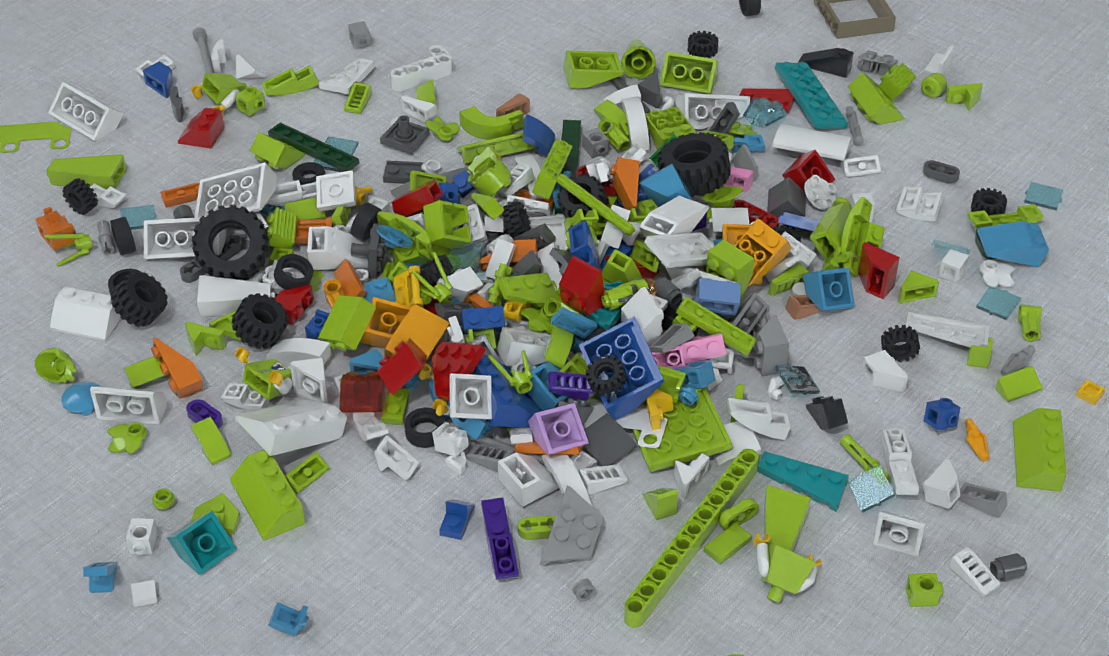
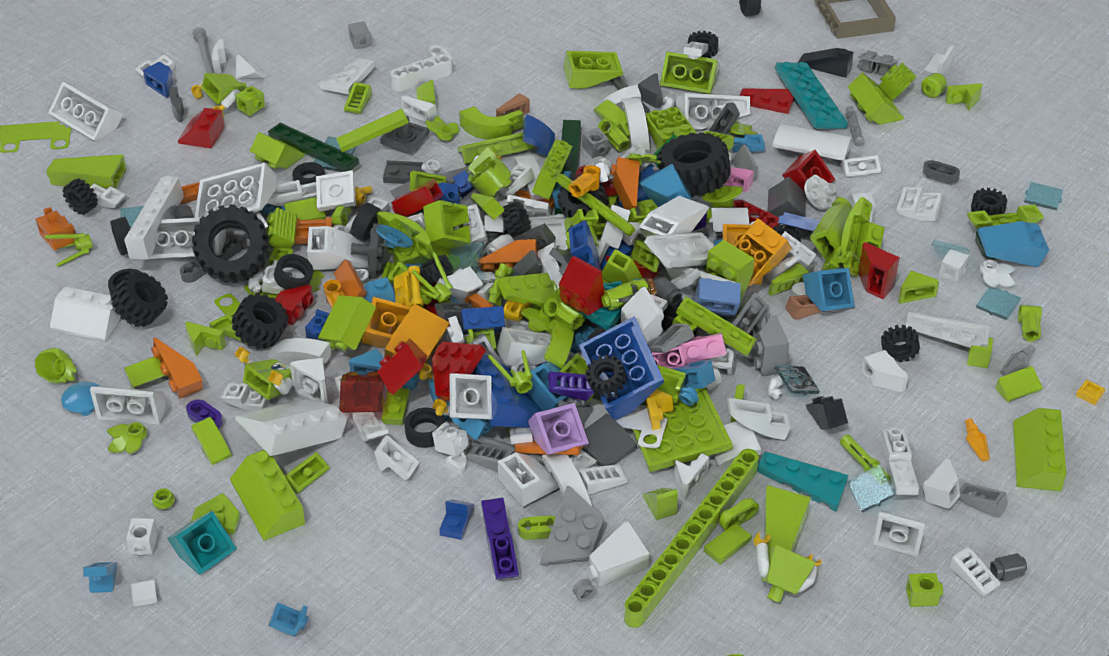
(105, 237): light grey pin -> none
(142, 235): none -> white arch
(224, 295): white slope -> none
(291, 82): lime slope -> none
(372, 130): none -> lime tile
(502, 254): white slope -> none
(573, 322): dark azure plate -> none
(586, 182): none -> light orange piece
(618, 556): none -> white slope
(638, 60): lime cone -> none
(646, 158): none -> lime plate
(695, 49): none -> white plate
(764, 112): clear light blue slope -> none
(942, 414): blue brick -> none

